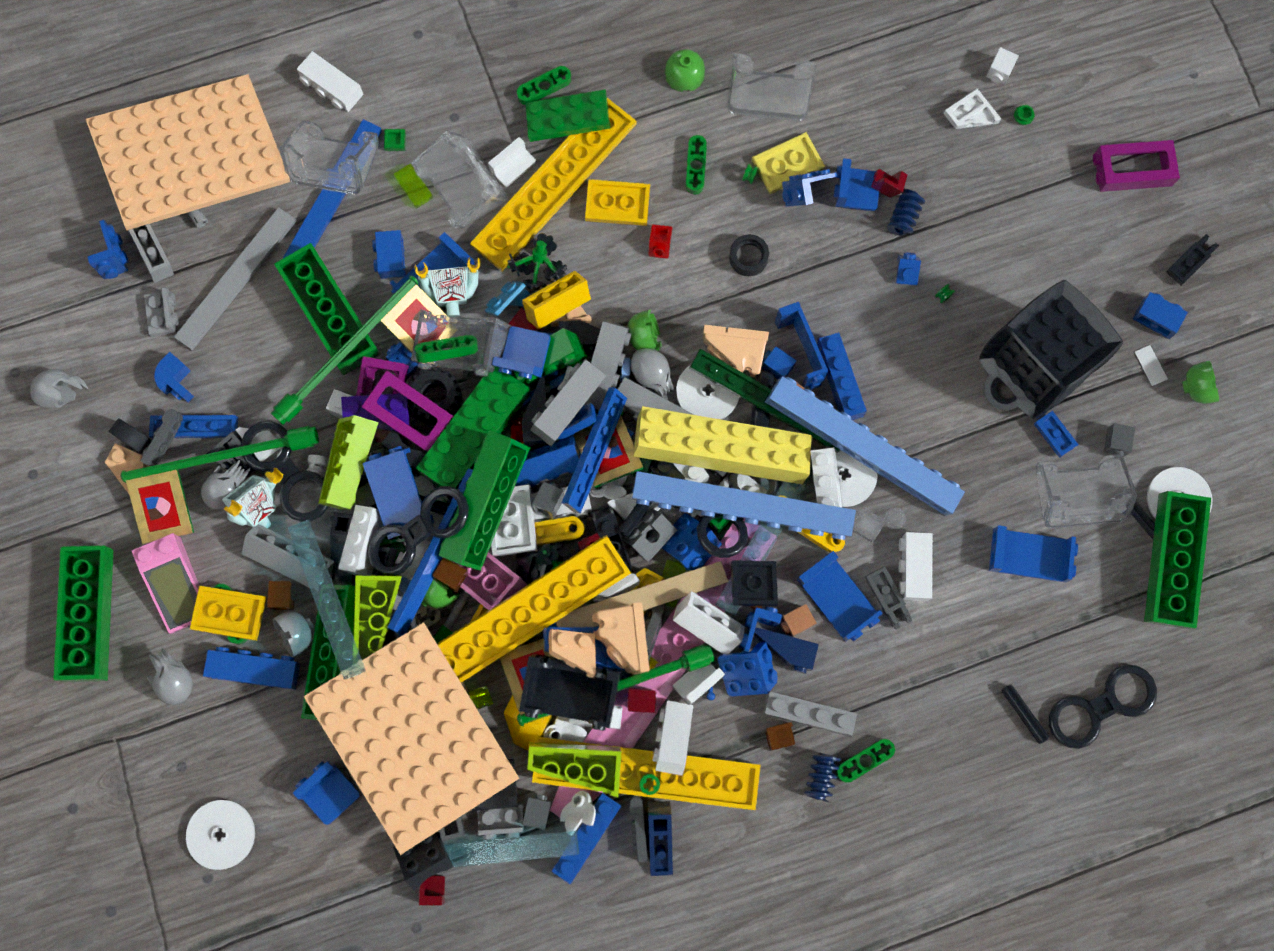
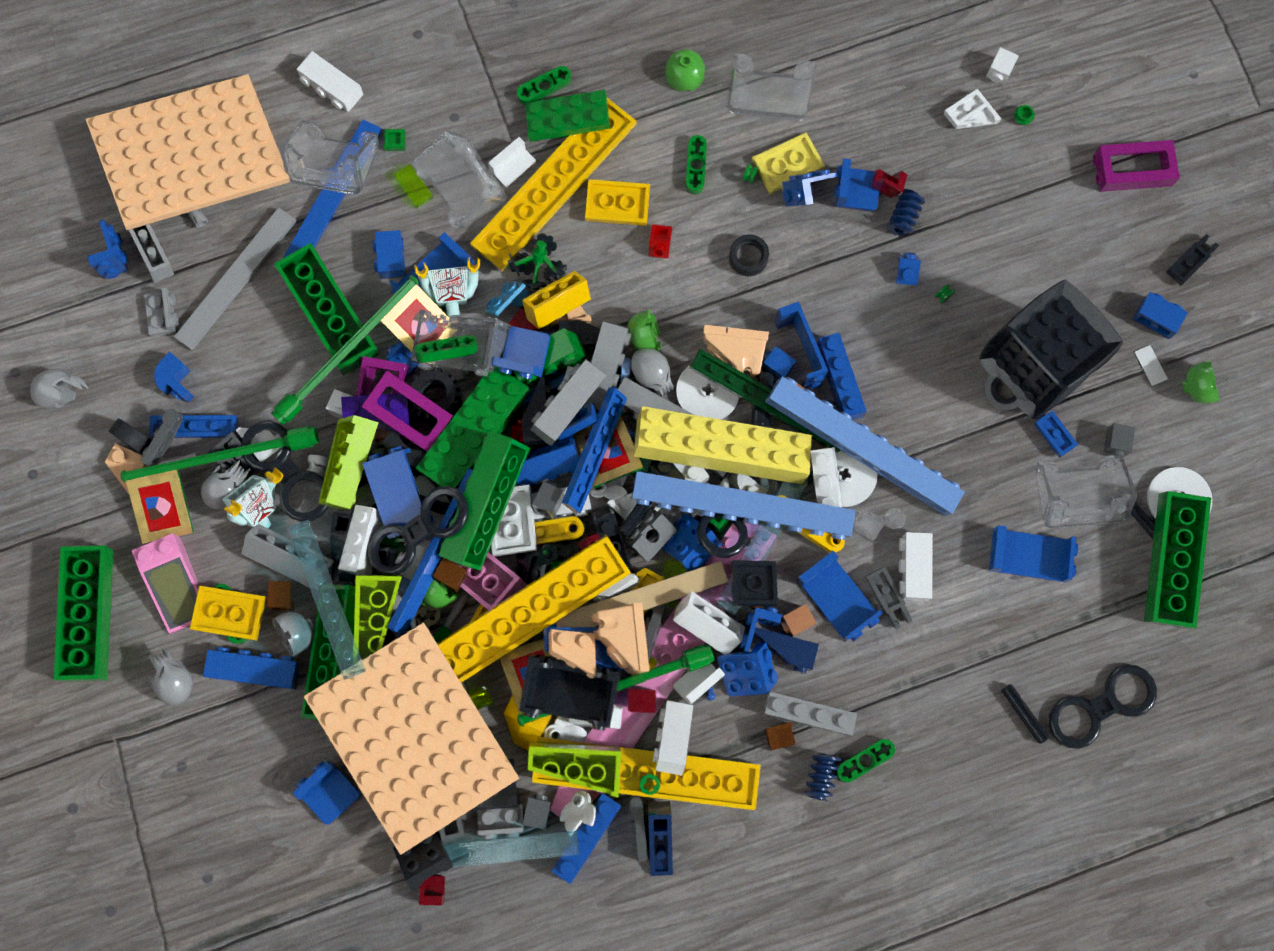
(208, 820): white piece -> none

